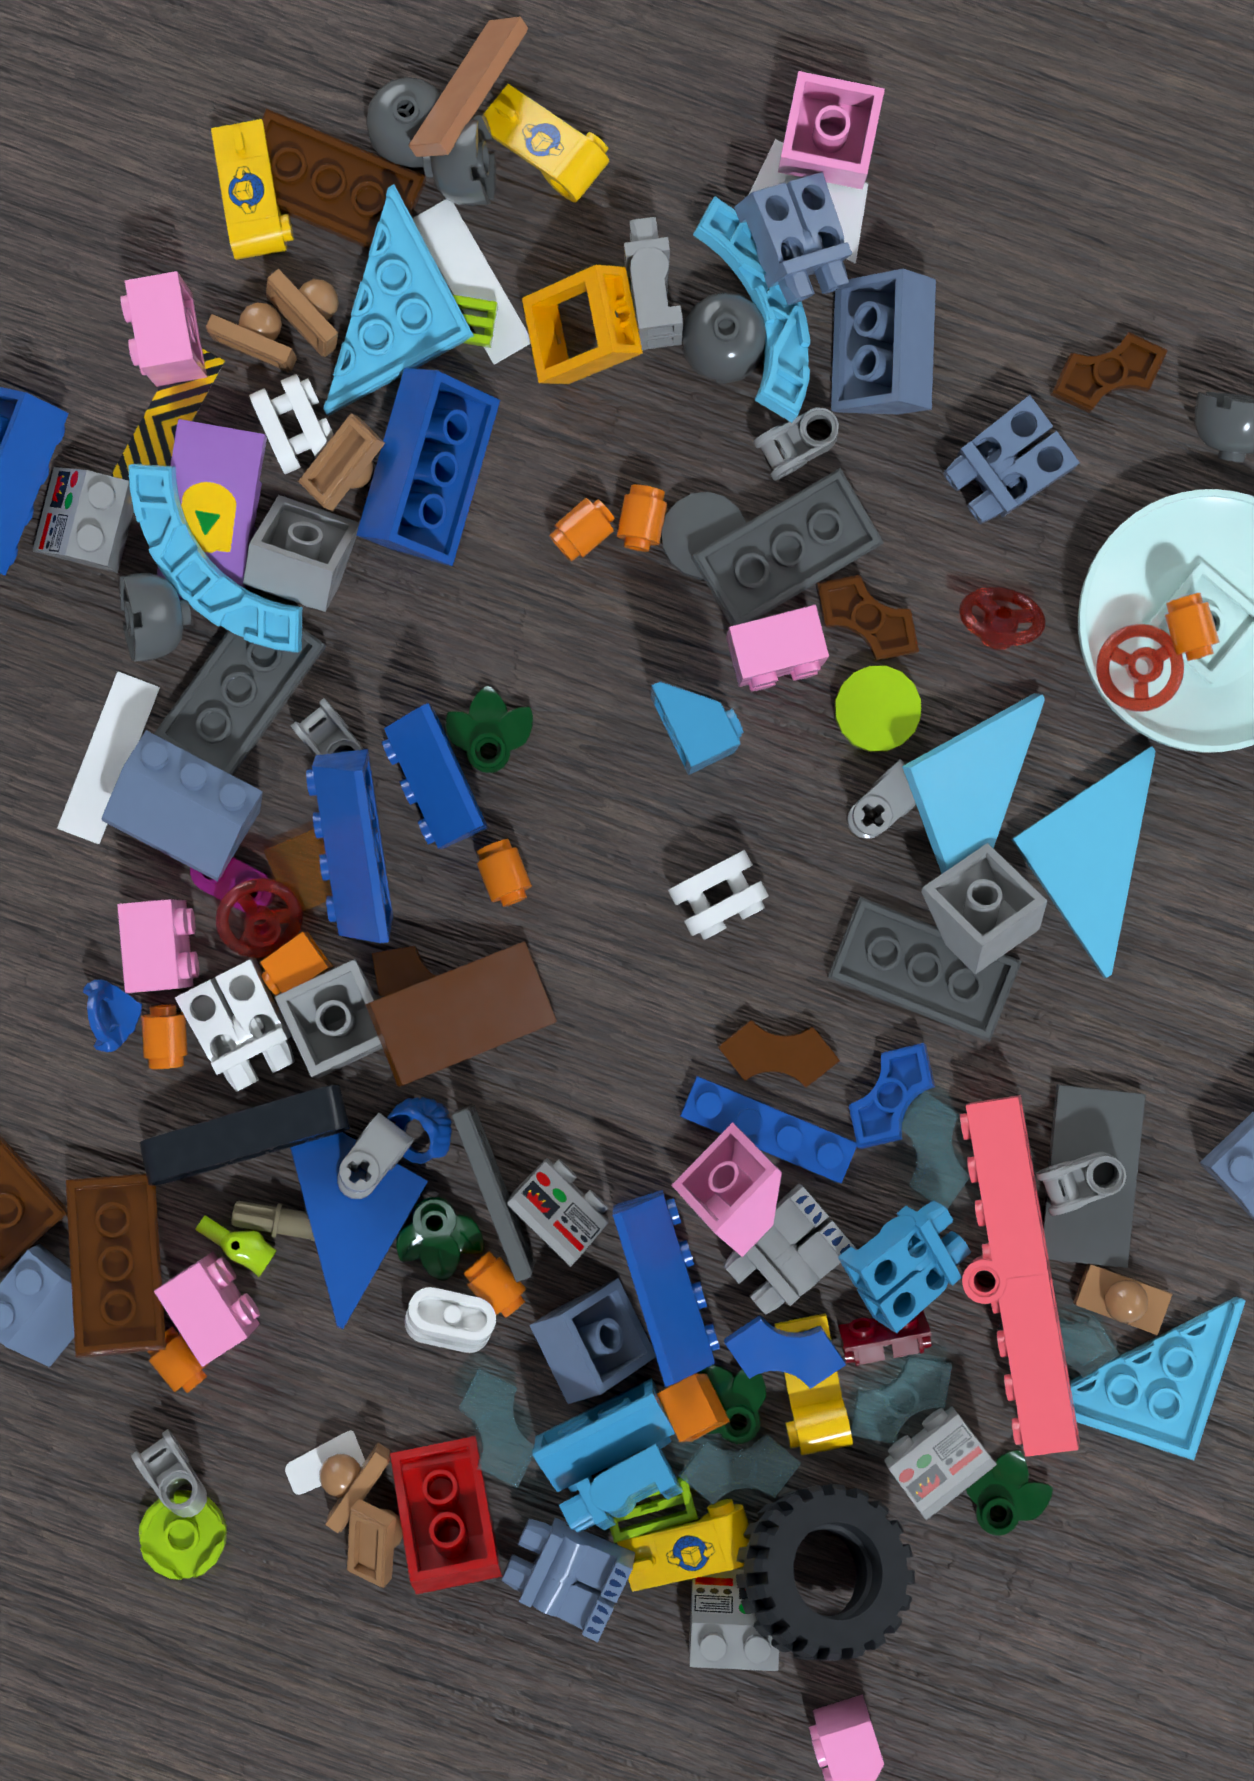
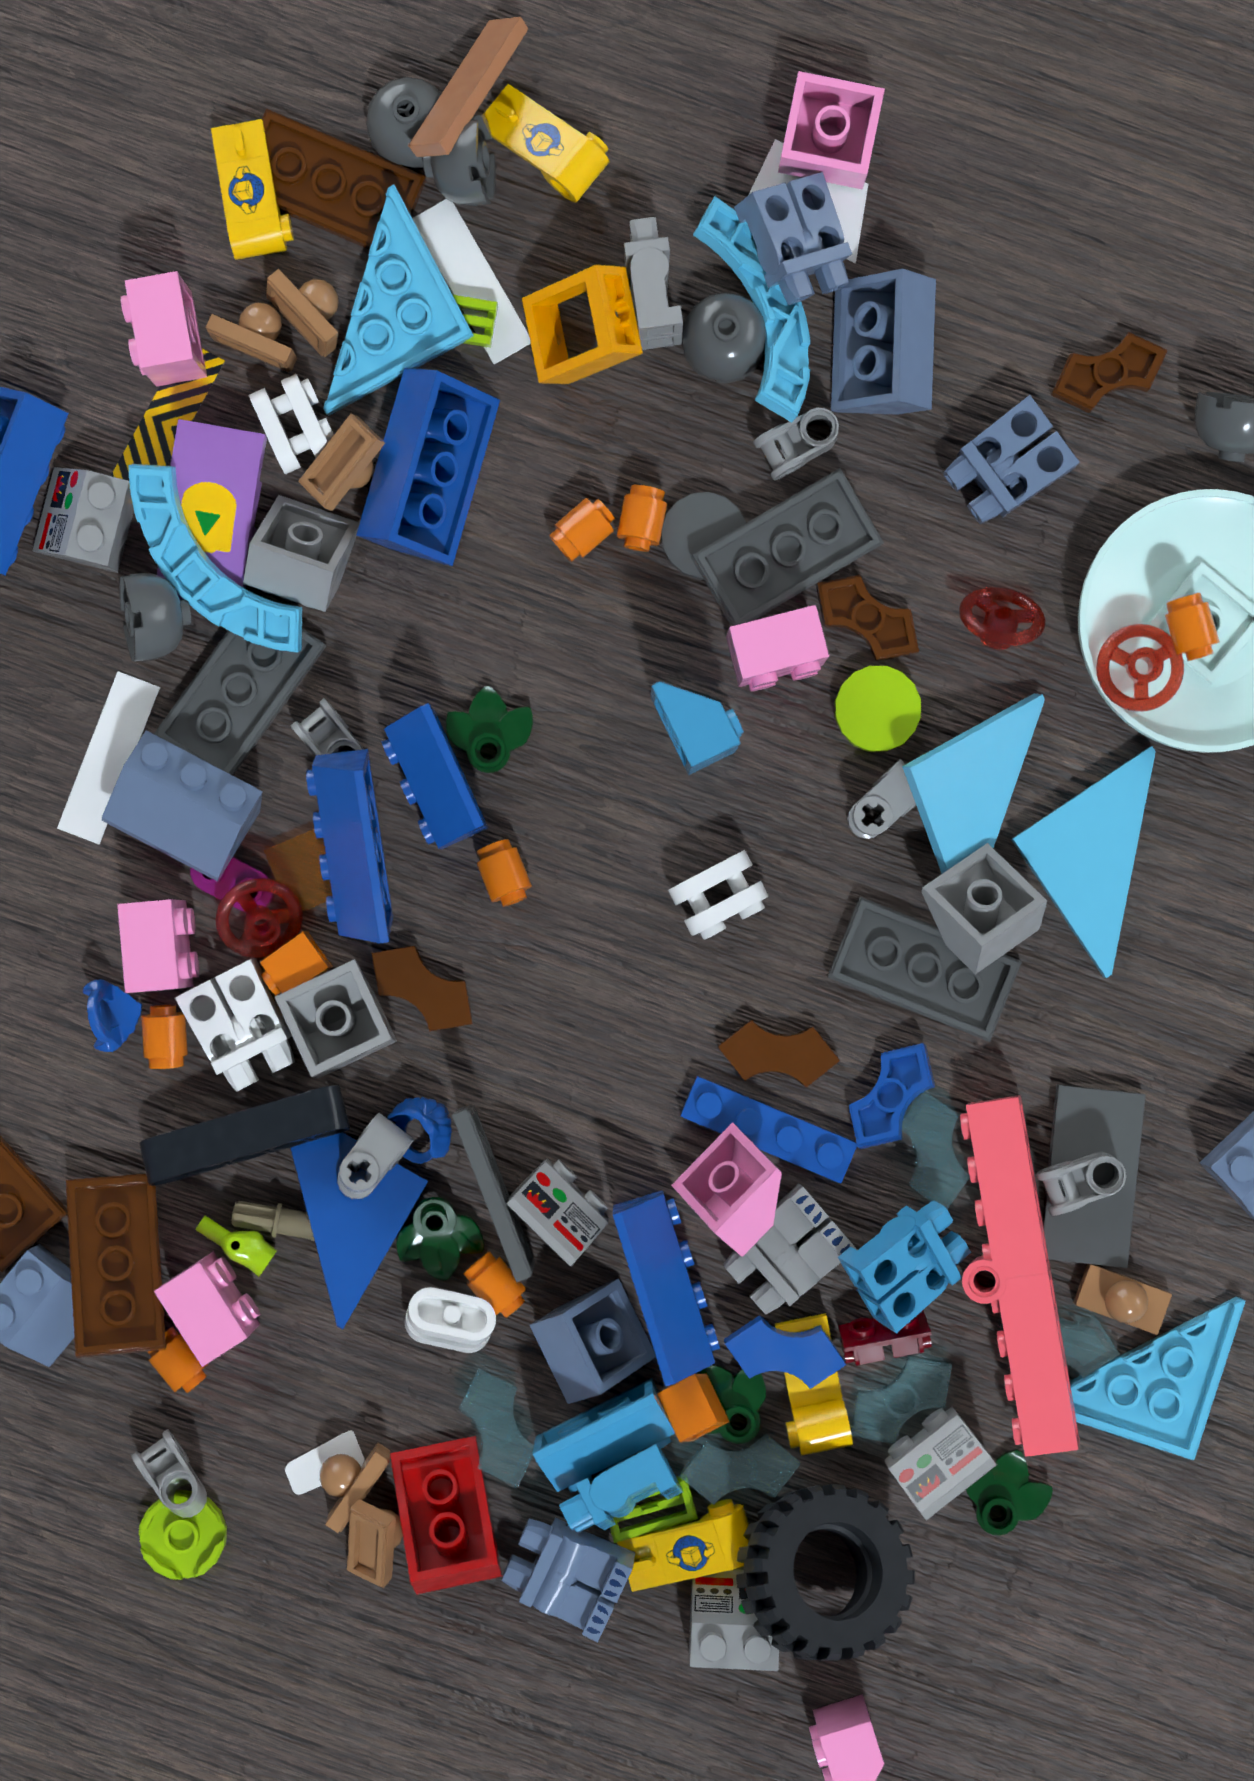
(461, 1013): reddish brown tile -> none

